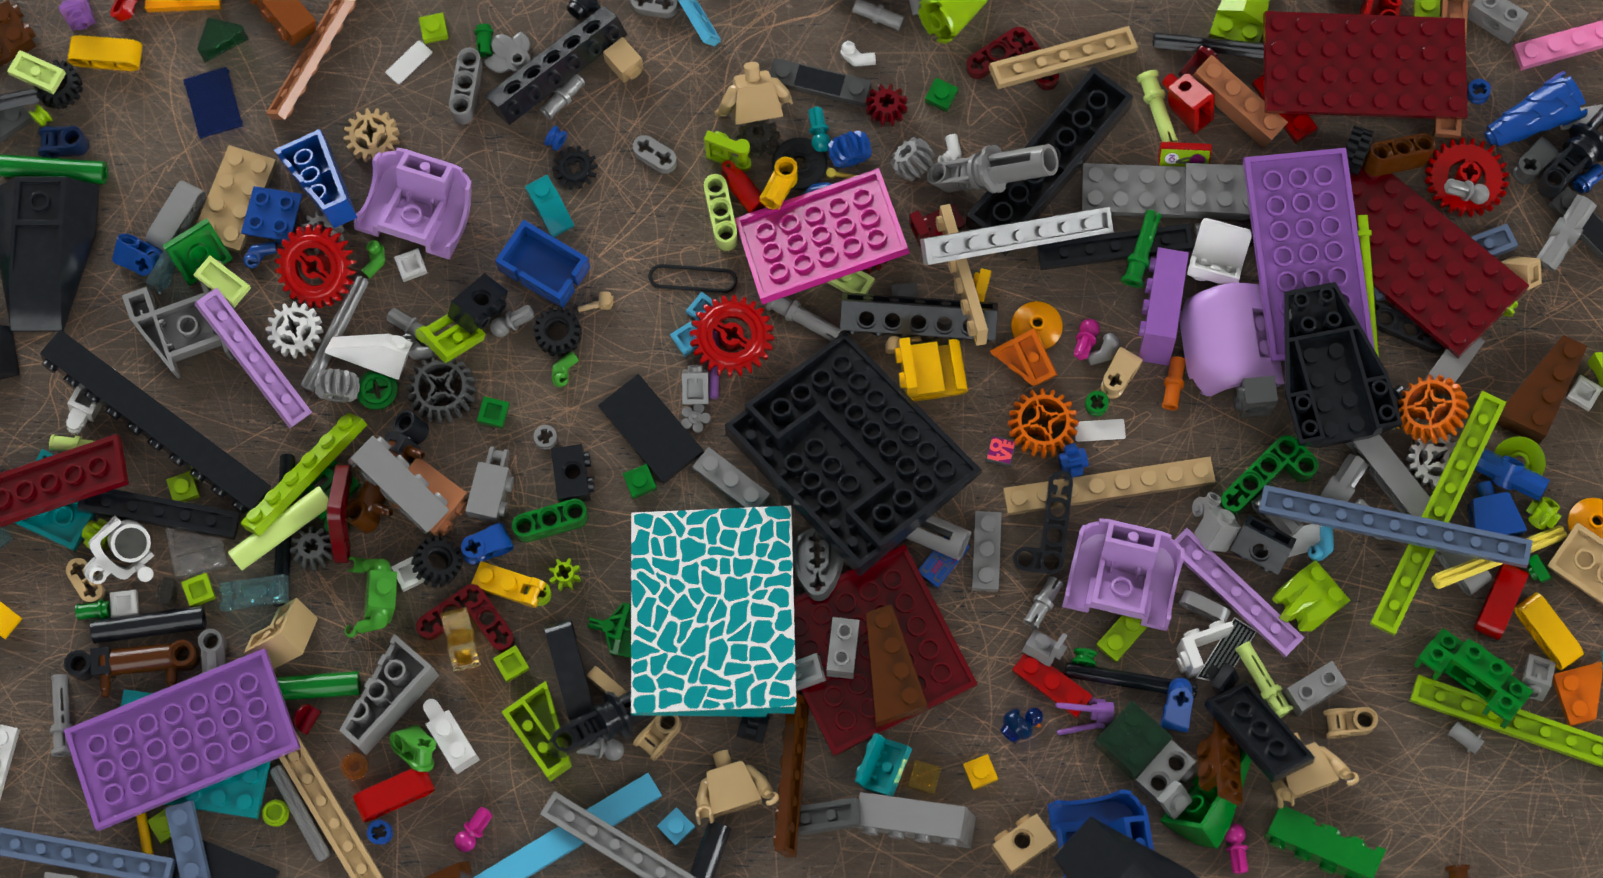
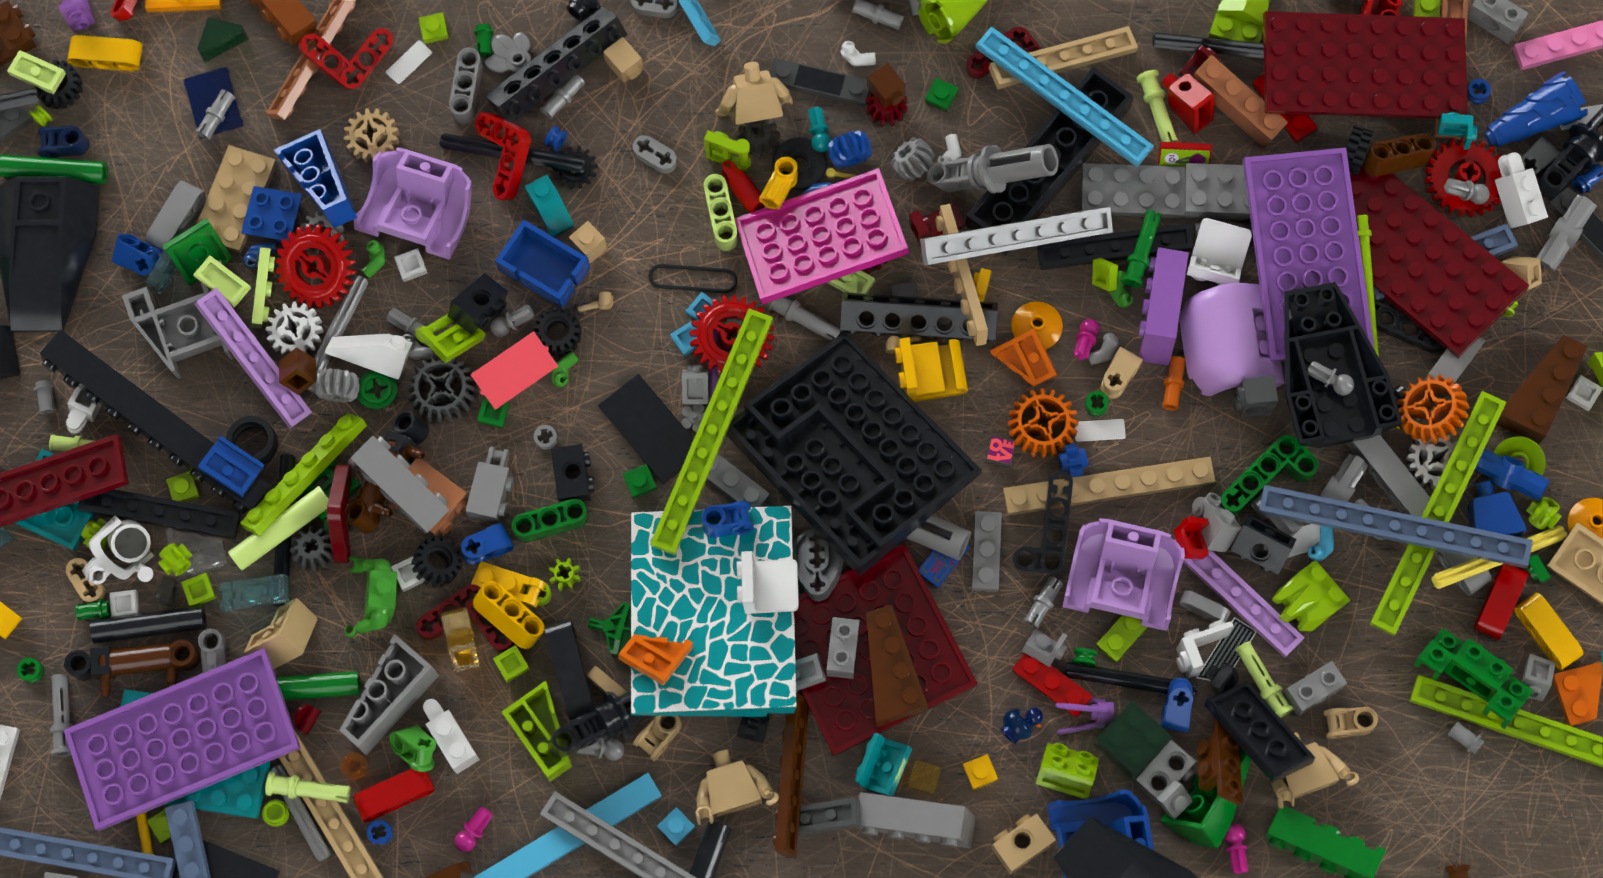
(31, 662): none -> green bush
(45, 396): none -> light grey pin
(175, 559): none -> lime gear
(215, 114): none -> light grey pin
(231, 466): none -> blue plate
(253, 421): none -> black tyre
(263, 288): none -> yellowish green plate
(294, 787): none -> yellowish green pin
(297, 371): none -> reddish brown brick
(343, 65): none -> red beam
(492, 149): none -> black axle
(497, 604): none -> yellow beam
(511, 150): none -> red beam
(514, 370): none -> coral piece
(588, 241): none -> tan brick
(655, 656): none -> orange wing
(711, 432): none -> lime plate
(729, 519): none -> blue piece
(767, 585): none -> white bracket
(886, 86): none -> reddish brown brick
(1064, 96): none -> medium azure tile
(1067, 770): none -> lime bracket
(1104, 274): none -> lime plate
(1121, 296): none -> bright green arm
(1190, 537): none -> red bracket
(1341, 384): none -> light grey axle
(1458, 125): none -> teal bracket
(1519, 192): none -> white brick

